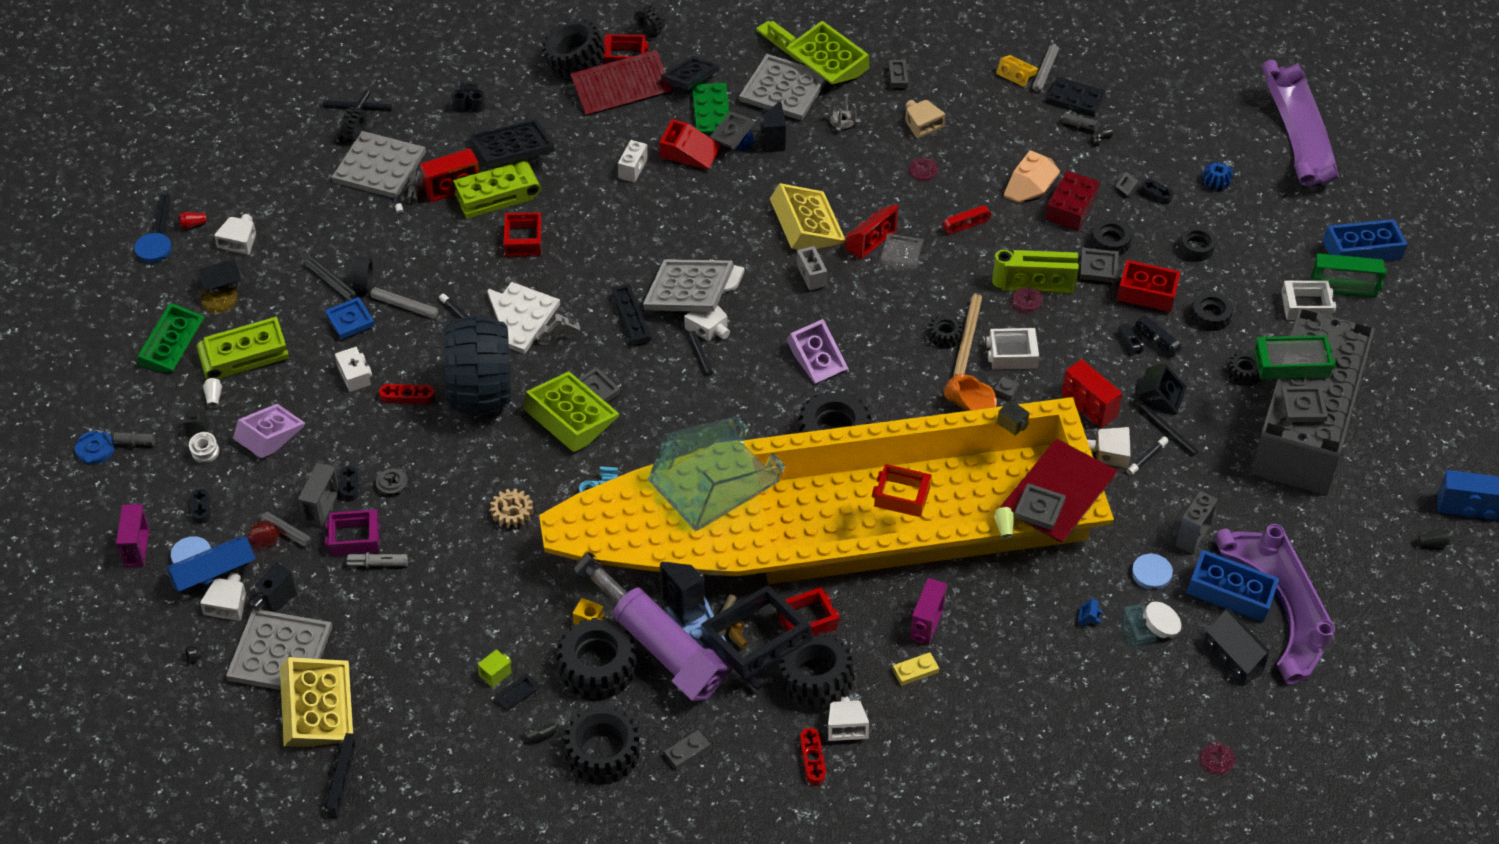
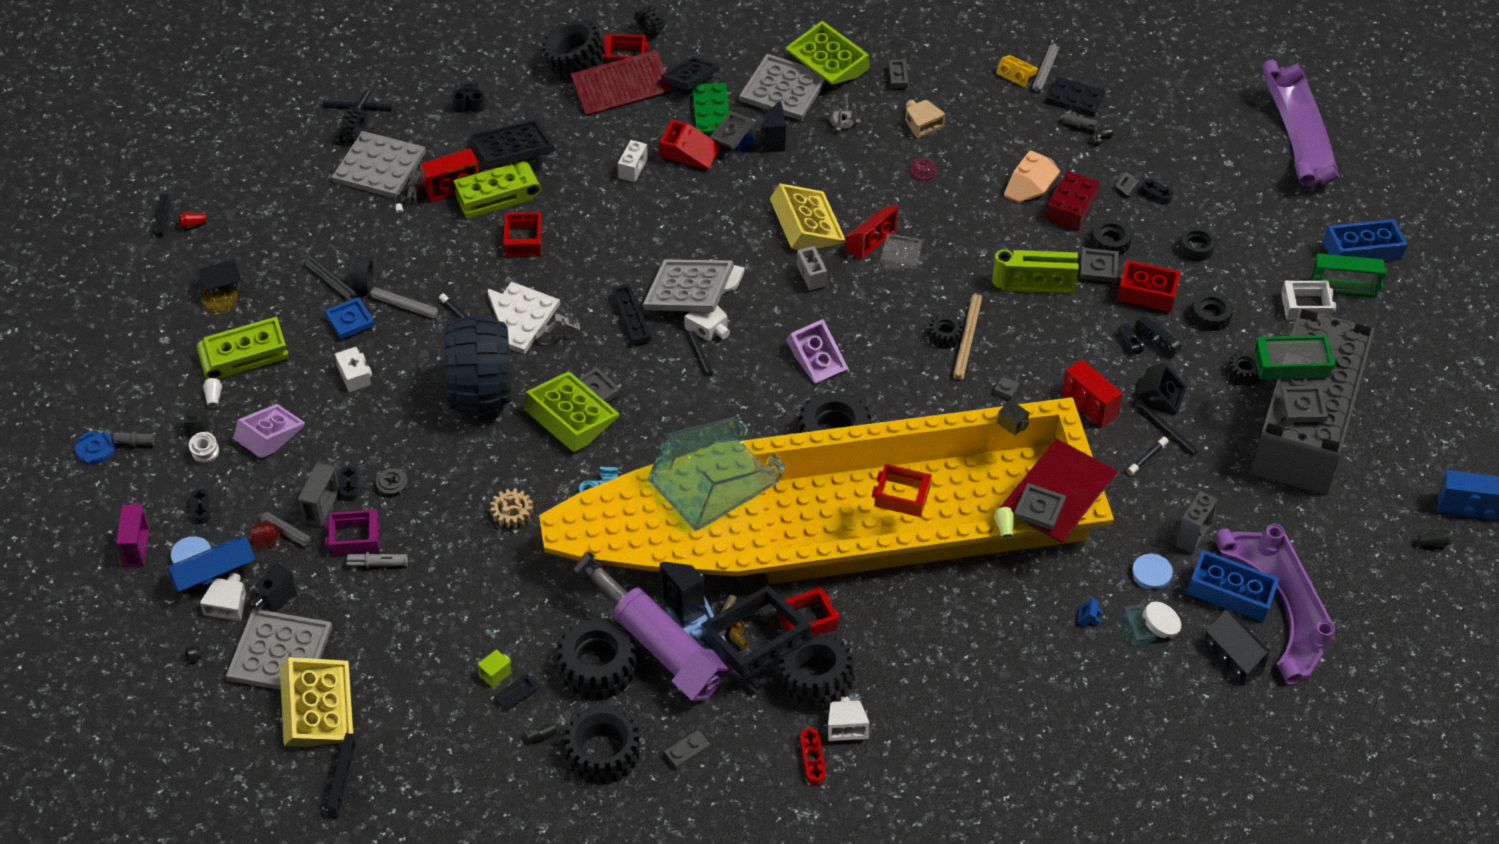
(153, 247): blue tile -> none
(169, 339): green slope -> none
(236, 235): white torso -> none
(412, 399): red beam -> none
(587, 608): yellow brick -> none
(777, 35): lime bracket -> none
(915, 669): light yellow plate -> none
(928, 611): magenta window -> none
(957, 222): red beam -> none
(969, 393): orange hair -> none
(1013, 348): white window -> none
(1023, 294): clear pink gear -> none
(1112, 446): white torso -> none
(1212, 763): clear pink gear -> none
(1217, 175): blue gear -> none

